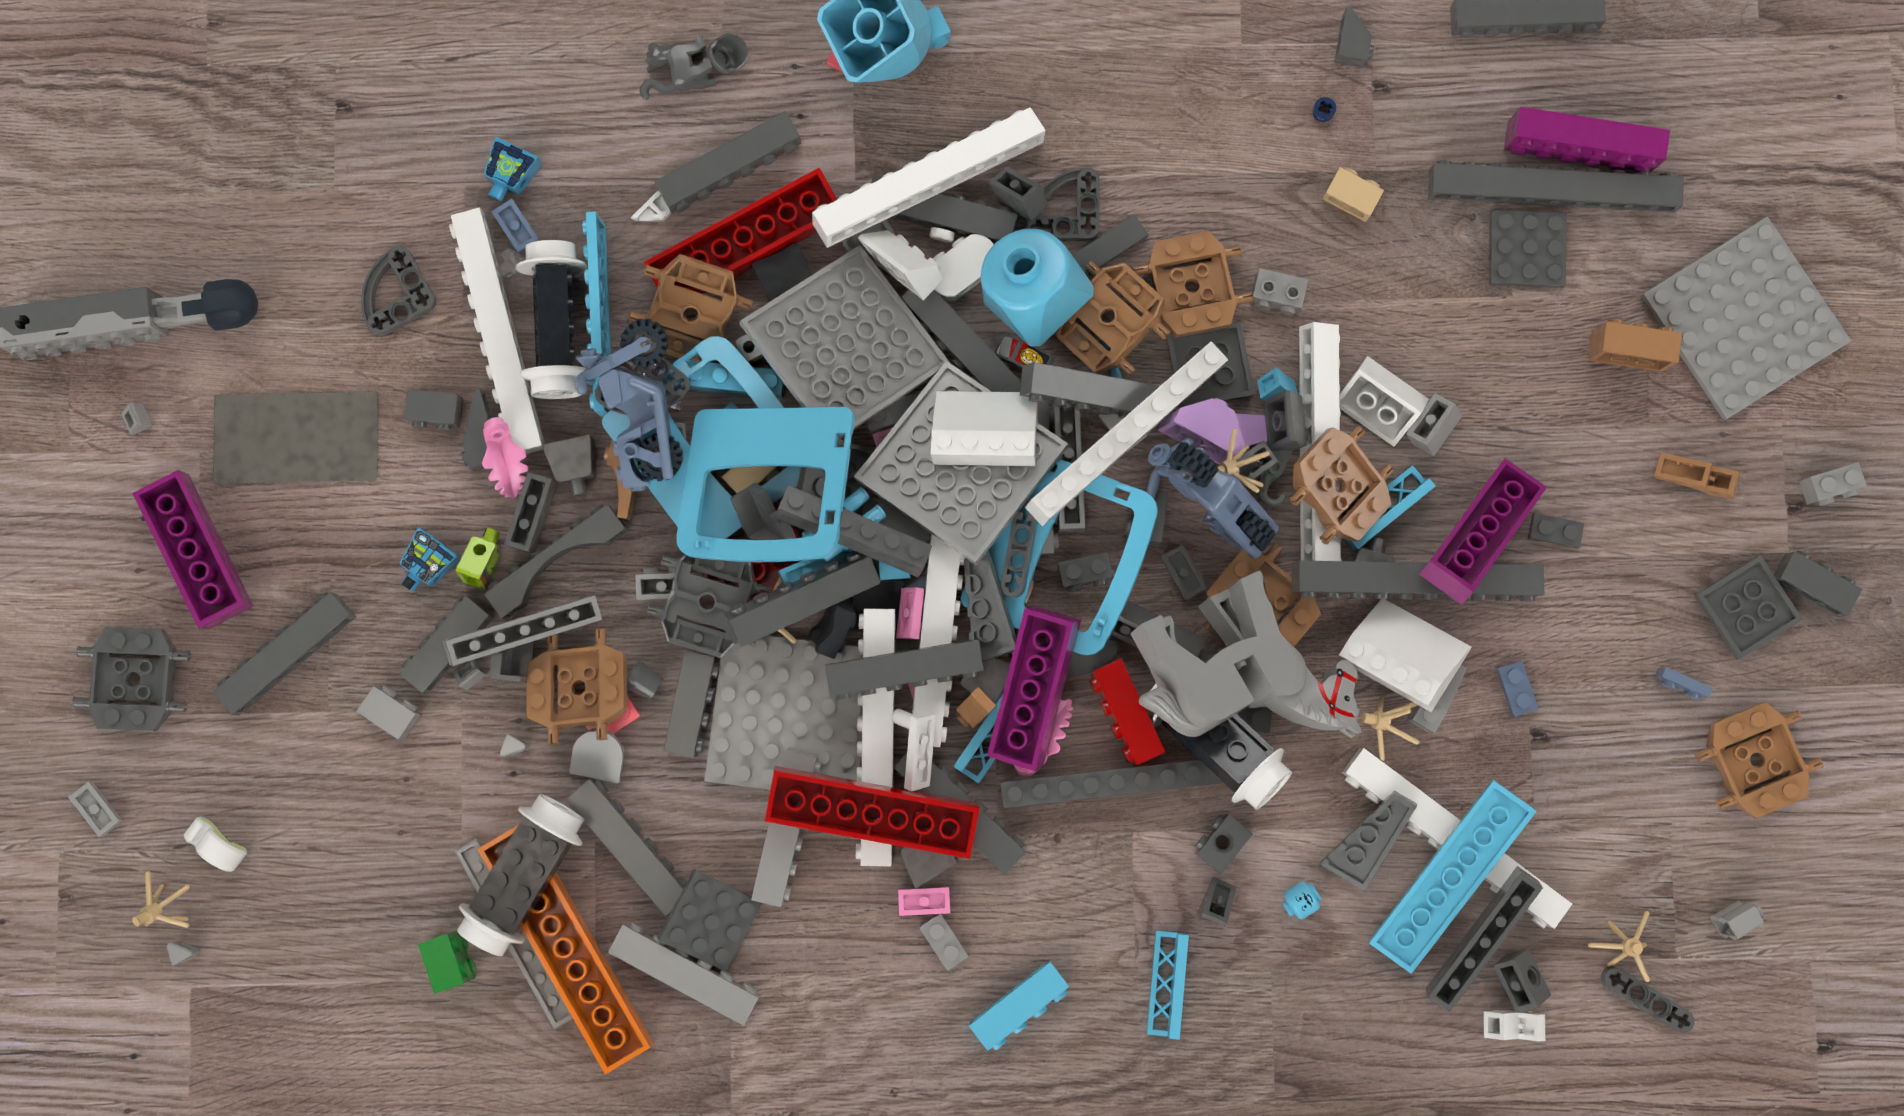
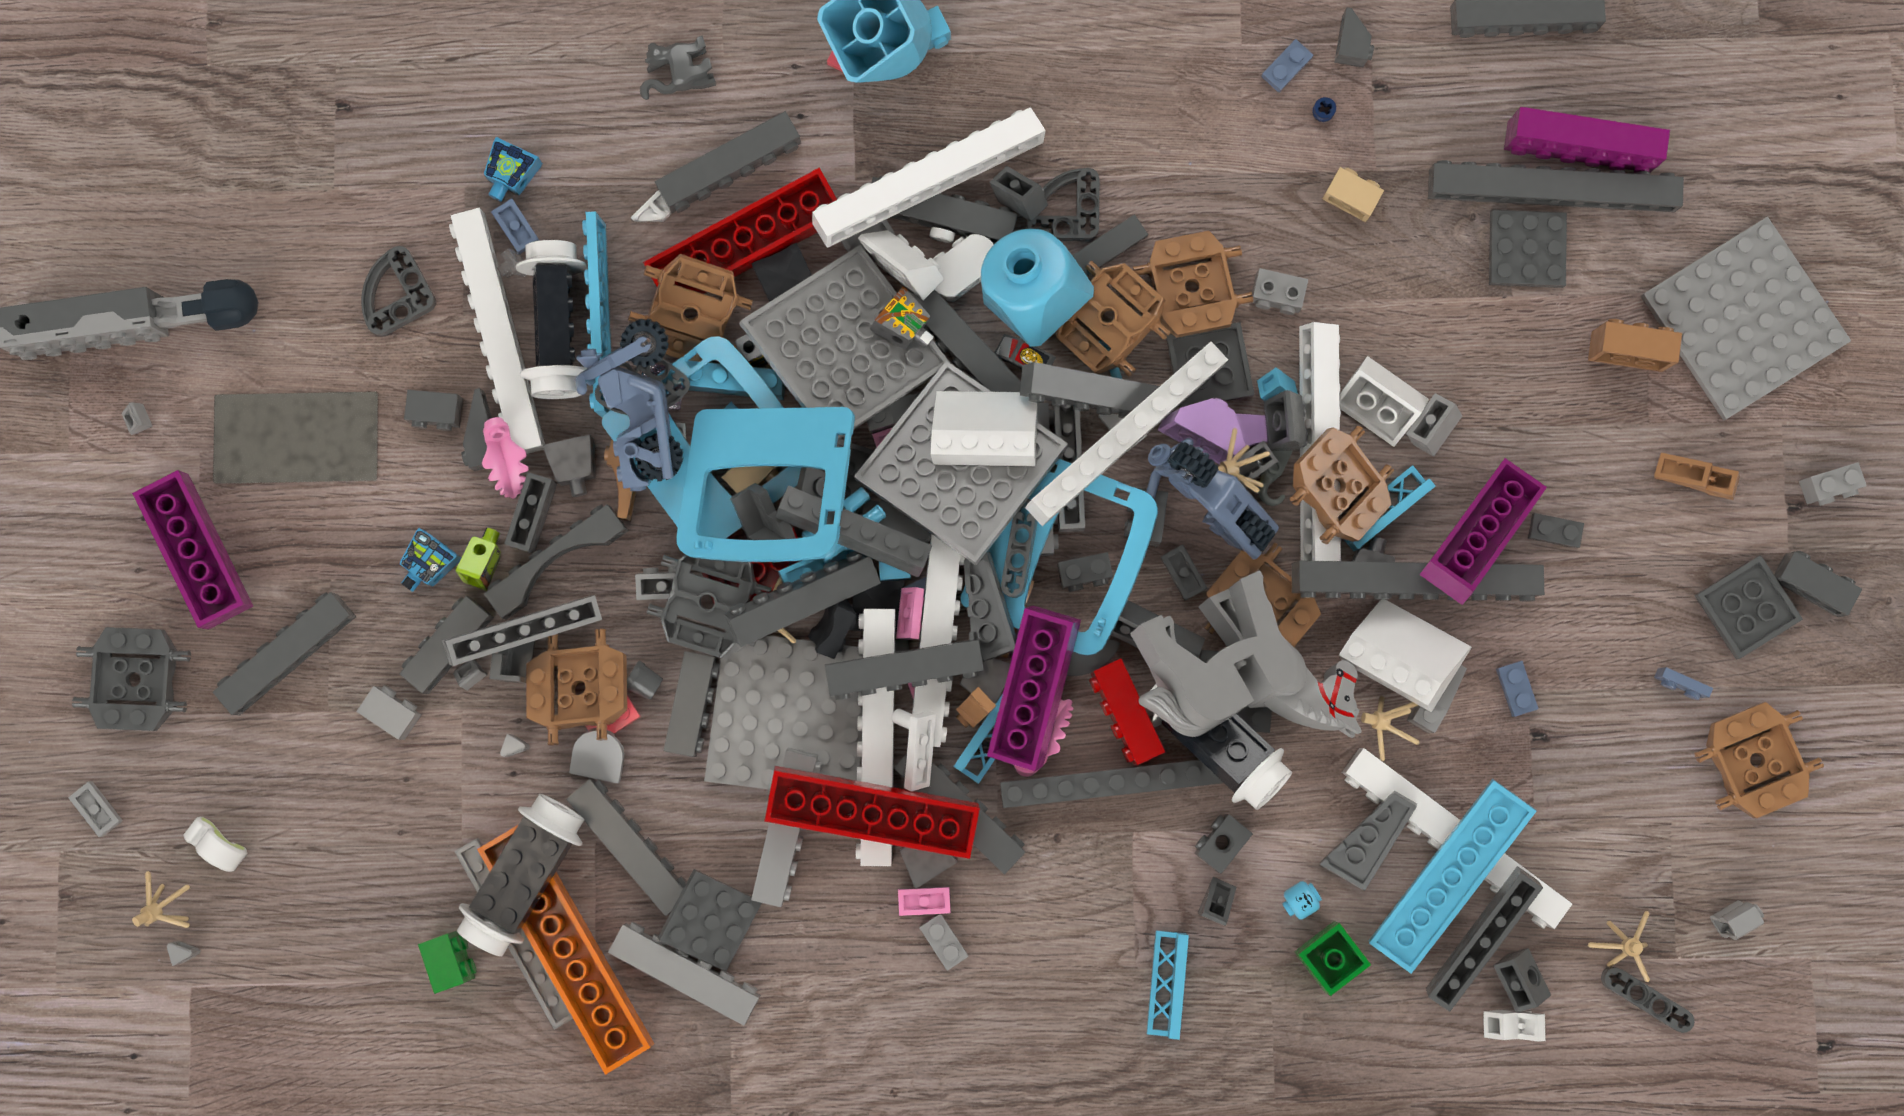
(728, 53): dark grey hair -> none
(903, 321): none -> torso
(1018, 1005): medium azure brick -> none
(1287, 65): none -> sand blue plate
(1332, 958): none -> green brick

